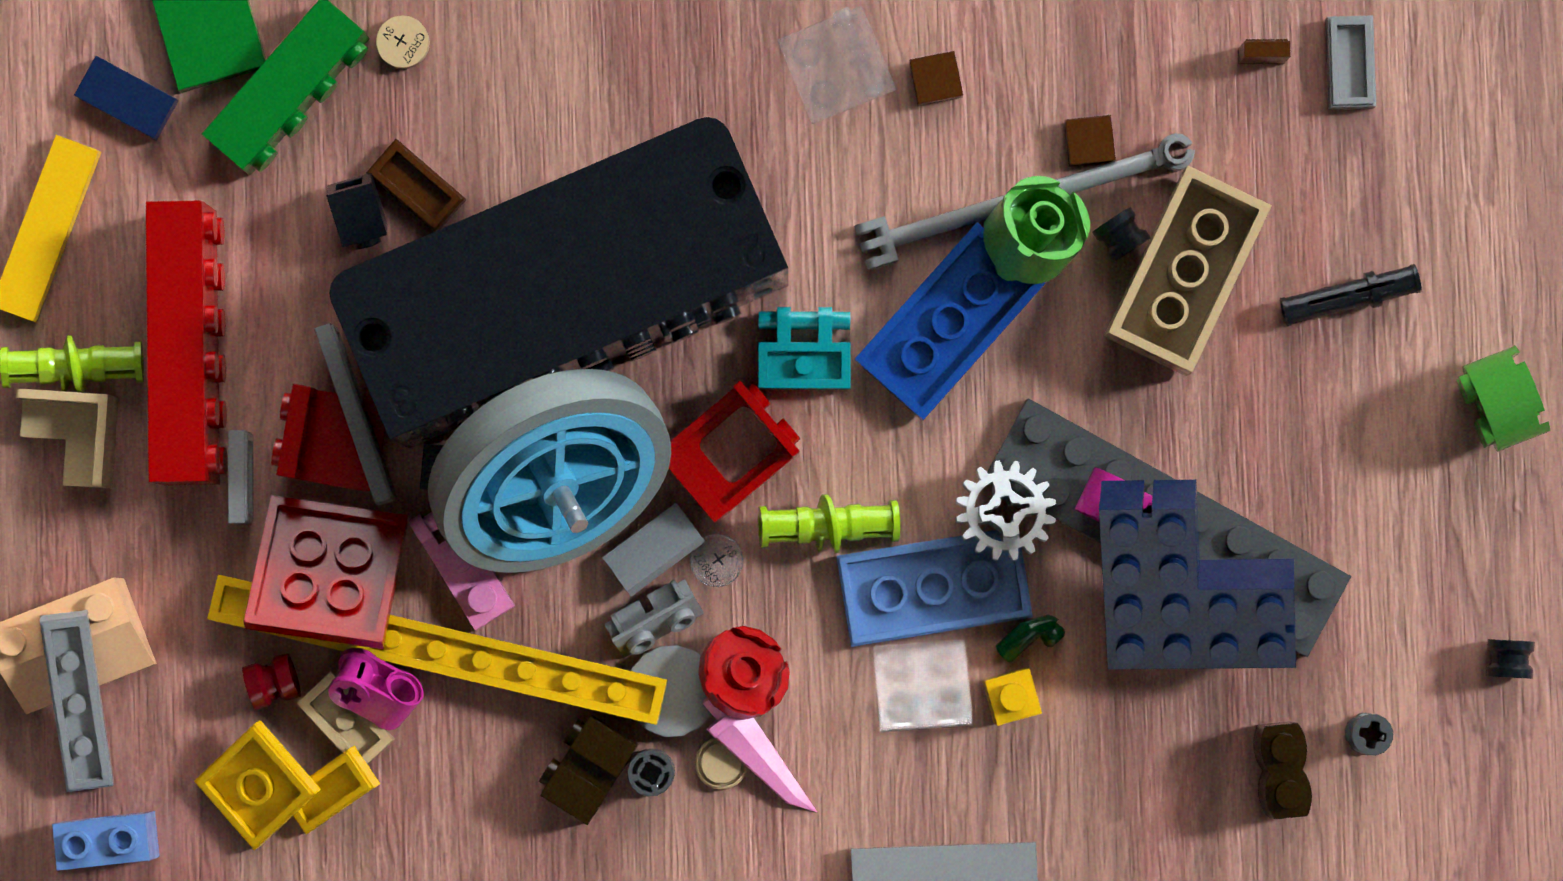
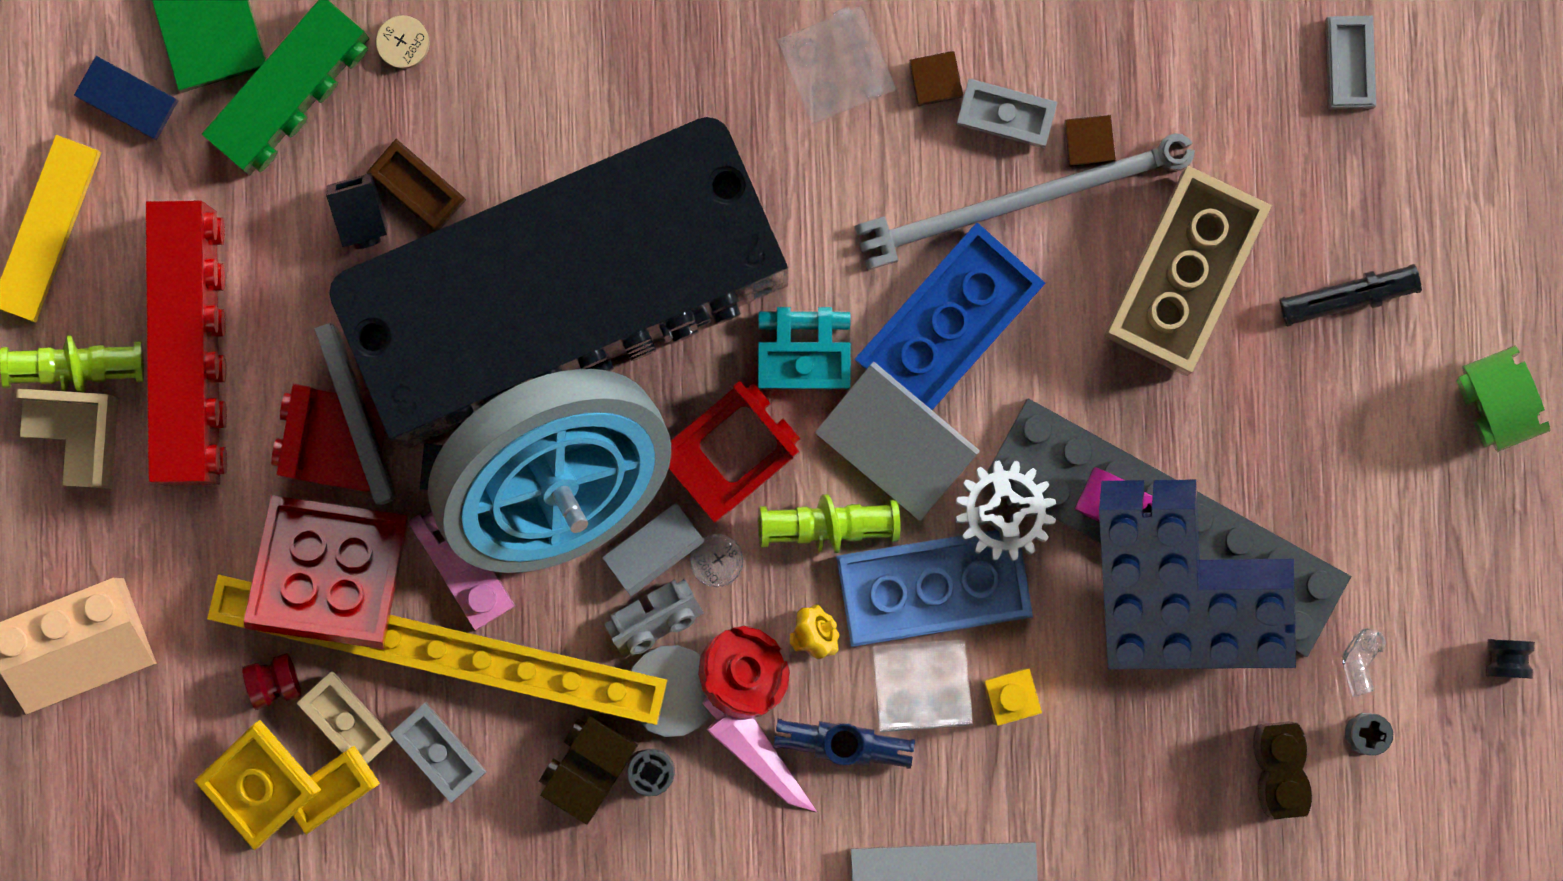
(76, 700): light grey tile -> none
(105, 840): medium blue brick -> none
(240, 477): light grey tile -> none
(376, 691): dark pink piece -> none
(438, 752): none -> light grey plate
(718, 766): tan piece -> none
(815, 632): none -> yellow piece
(869, 745): none -> dark blue pin
(897, 441): none -> light grey tile
(1006, 113): none -> light grey plate
(1028, 632): dark green arm -> none
(1035, 230): bright green brick -> none
(1121, 234): black wheel -> none
(1264, 51): reddish brown tile -> none
(1358, 657): none -> clear arm

